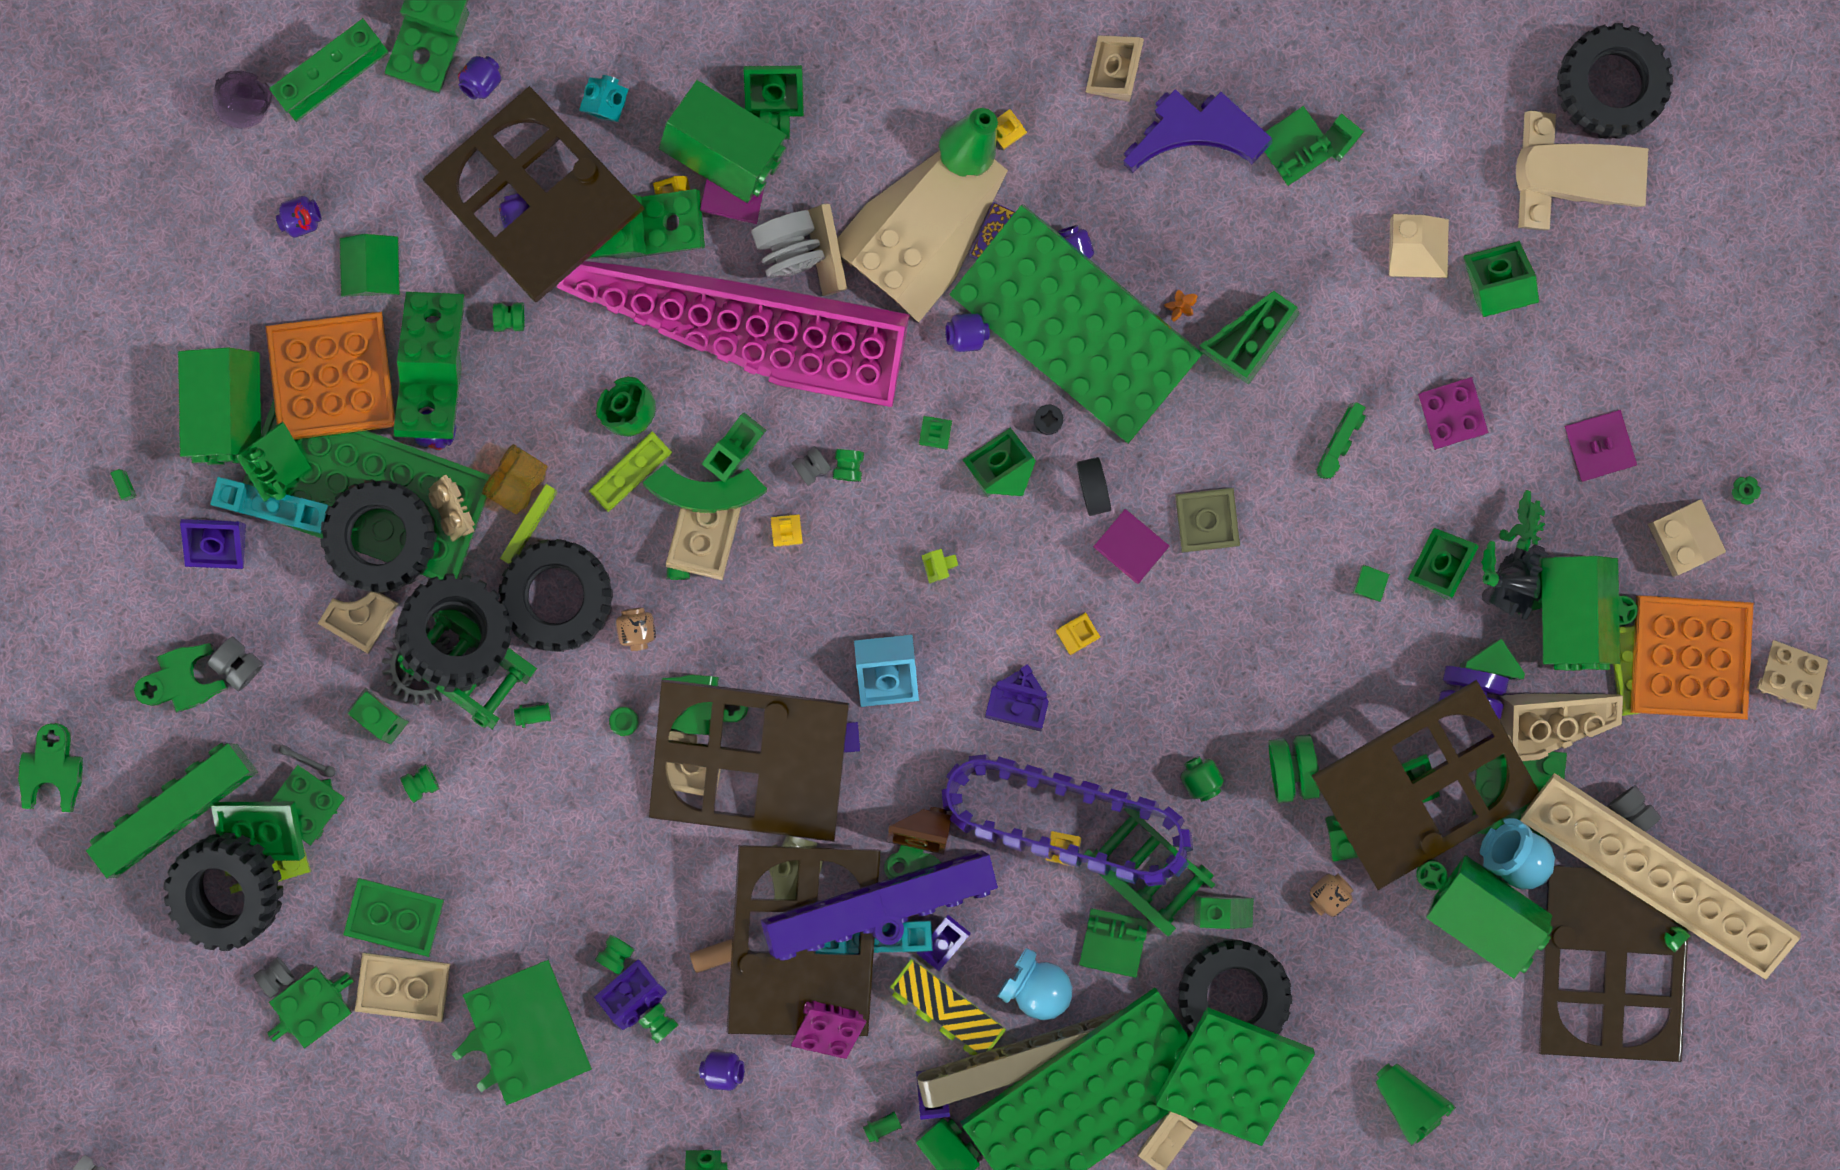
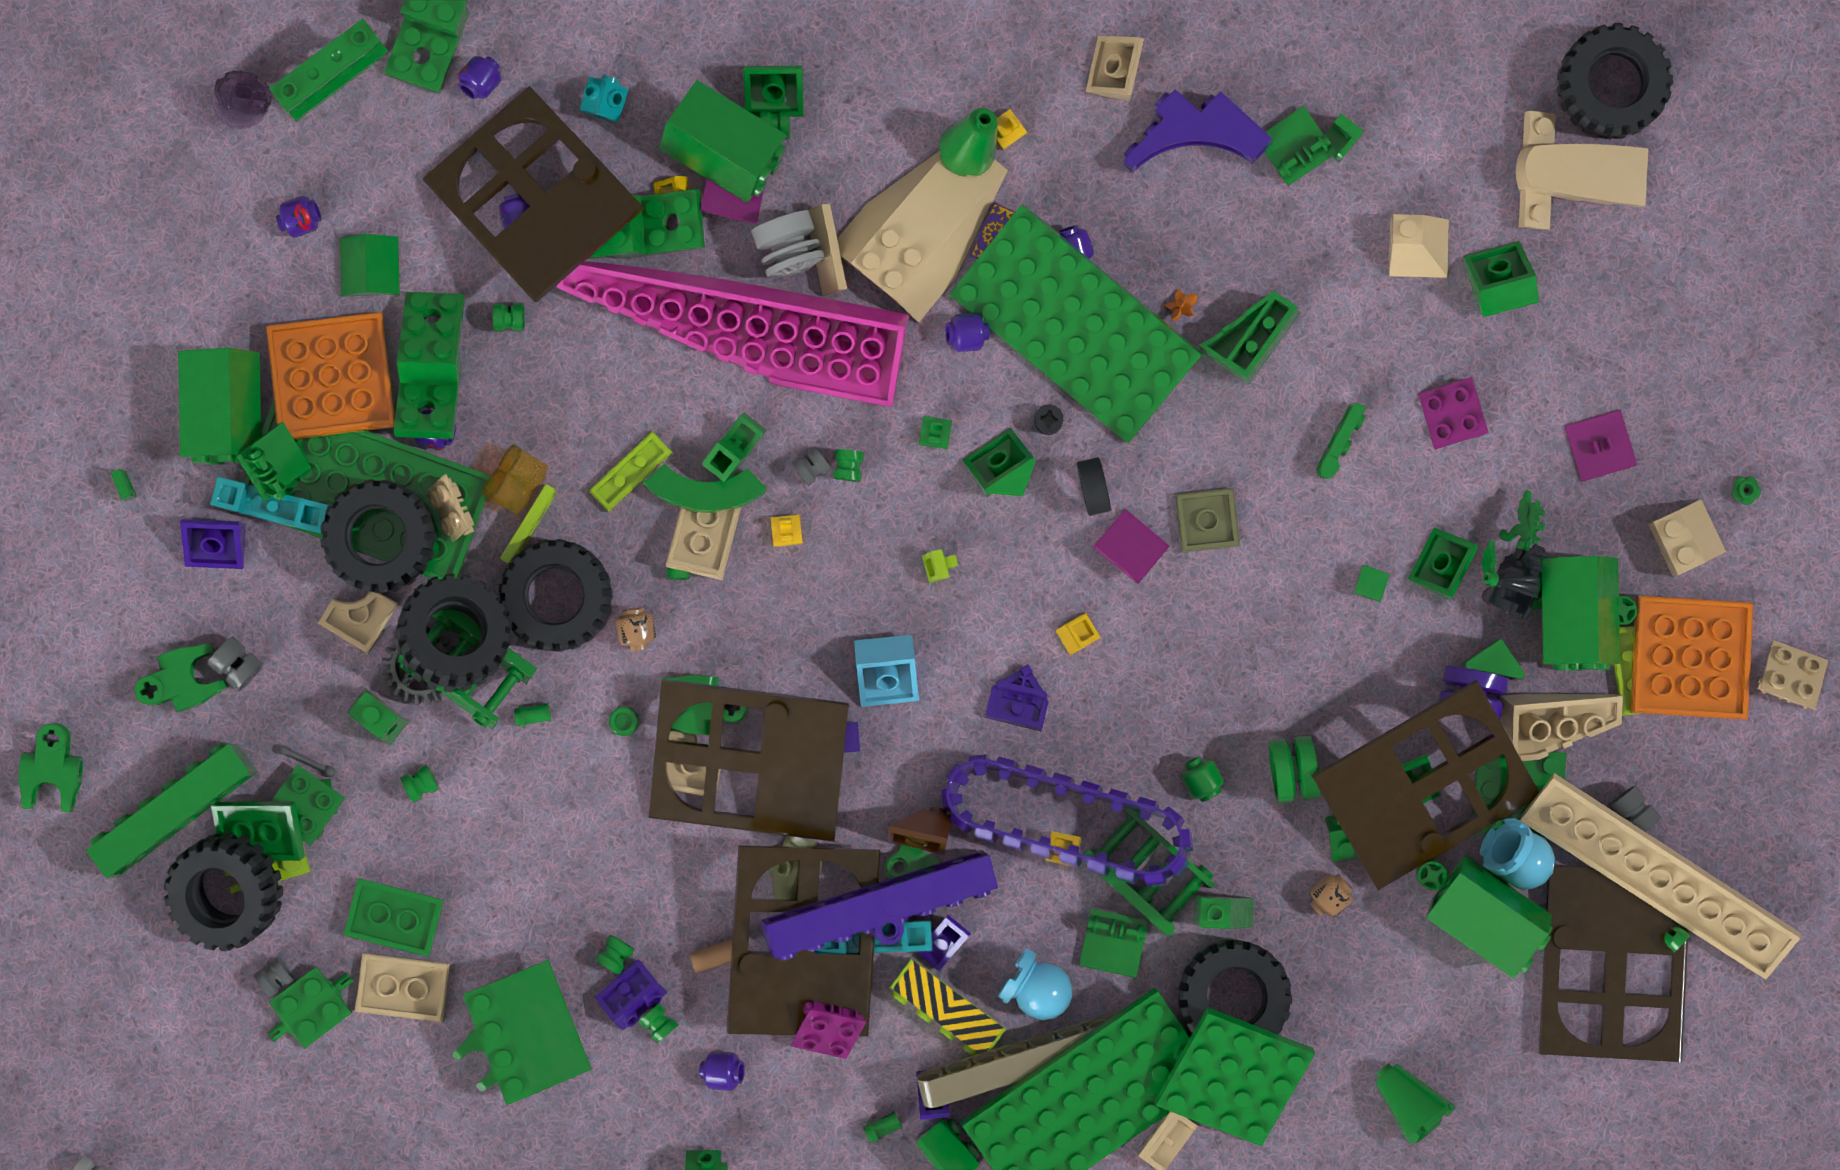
(626, 407): green cylinder -> none

